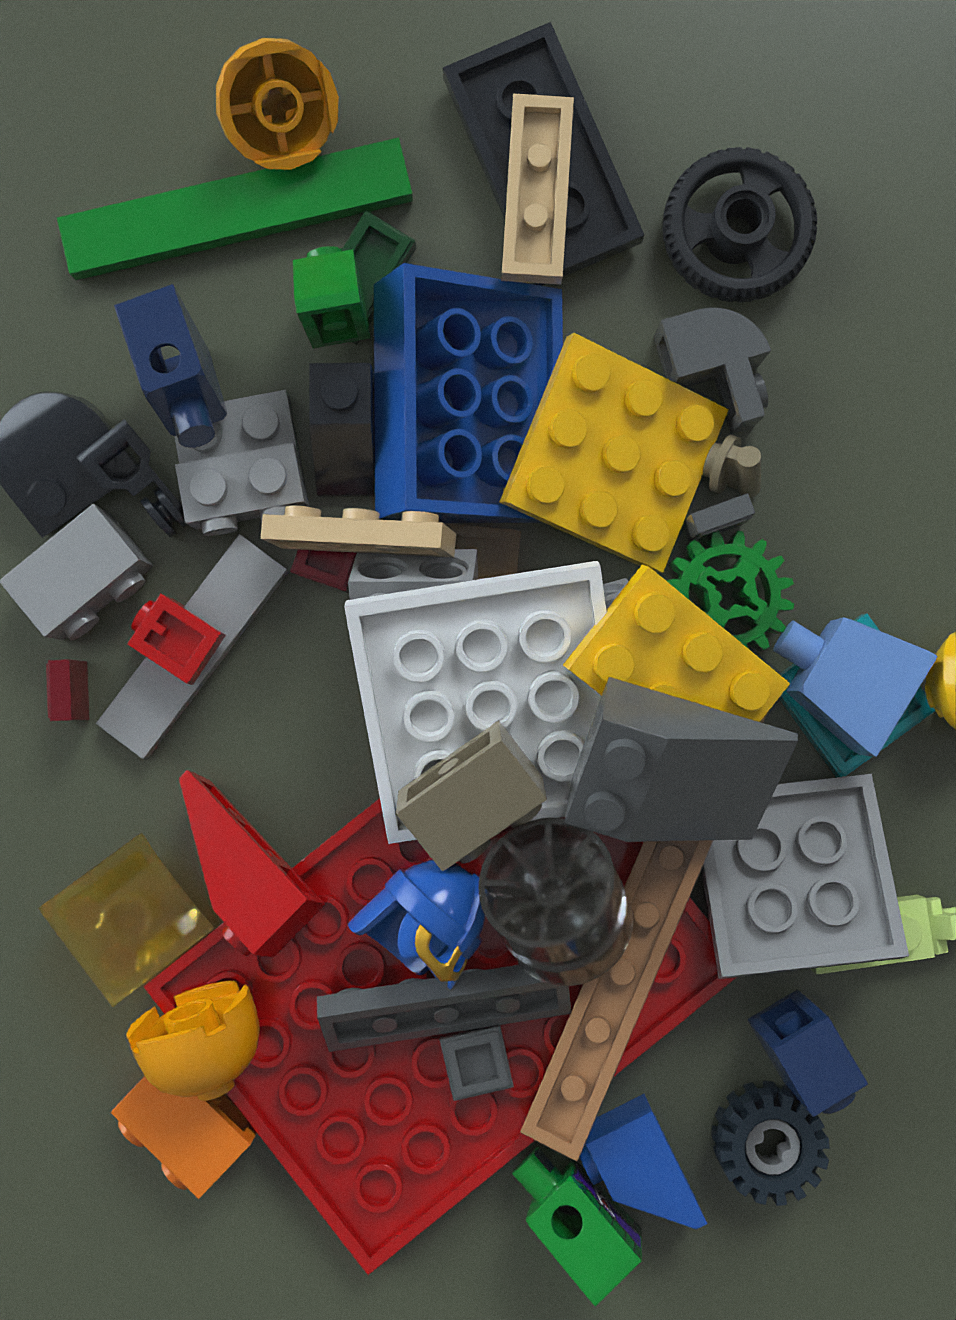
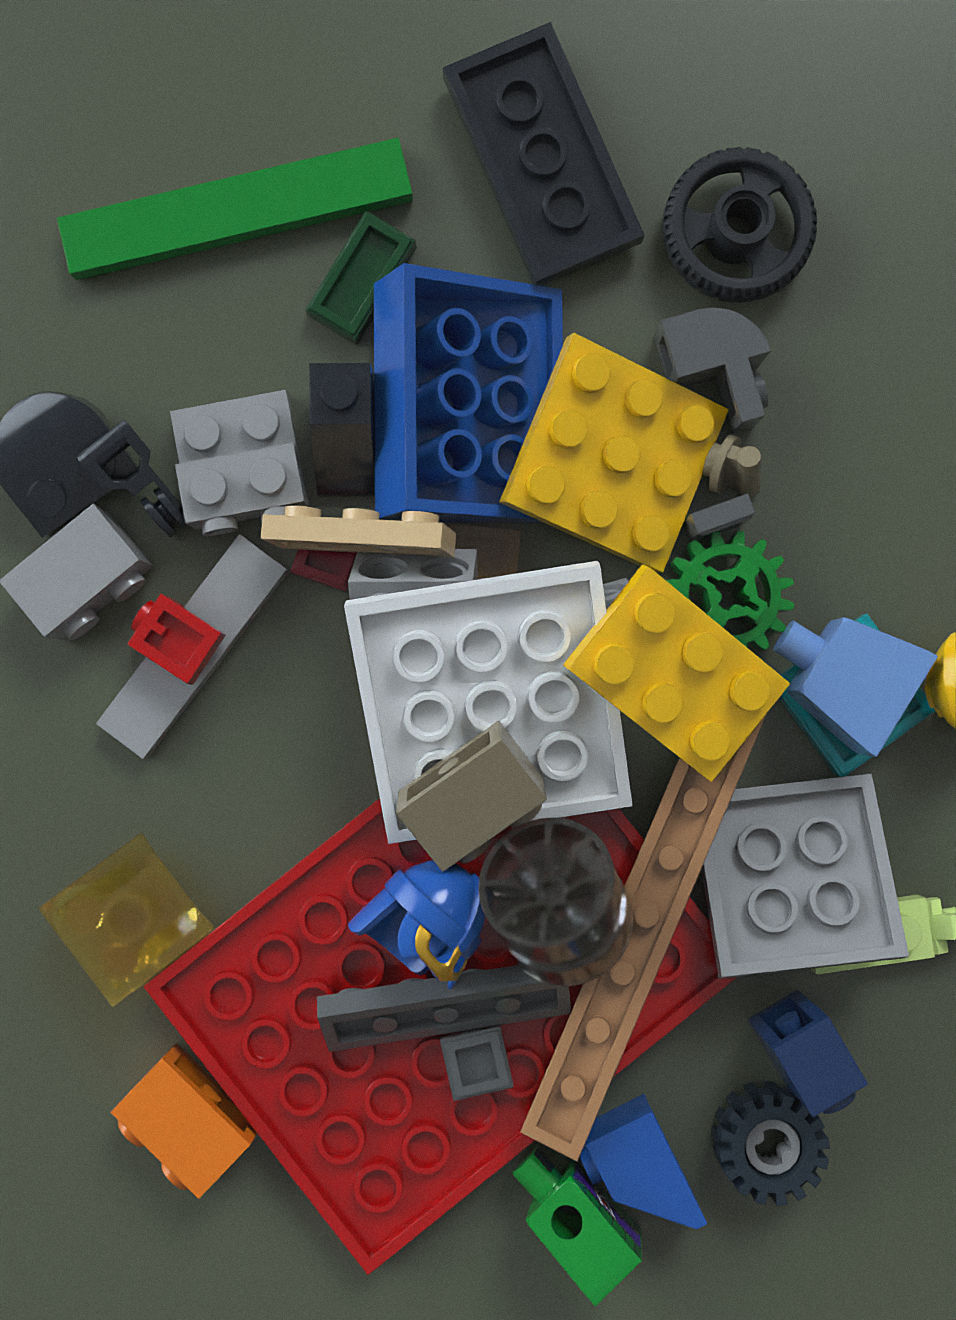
(67, 690): dark red tile -> none
(180, 388): dark blue torso -> none
(199, 1043): light orange cylinder -> none
(244, 875): red slope -> none
(276, 103): light orange cylinder -> none
(330, 297): green slope -> none
(537, 189): tan plate -> none
(674, 769): dark grey slope -> none

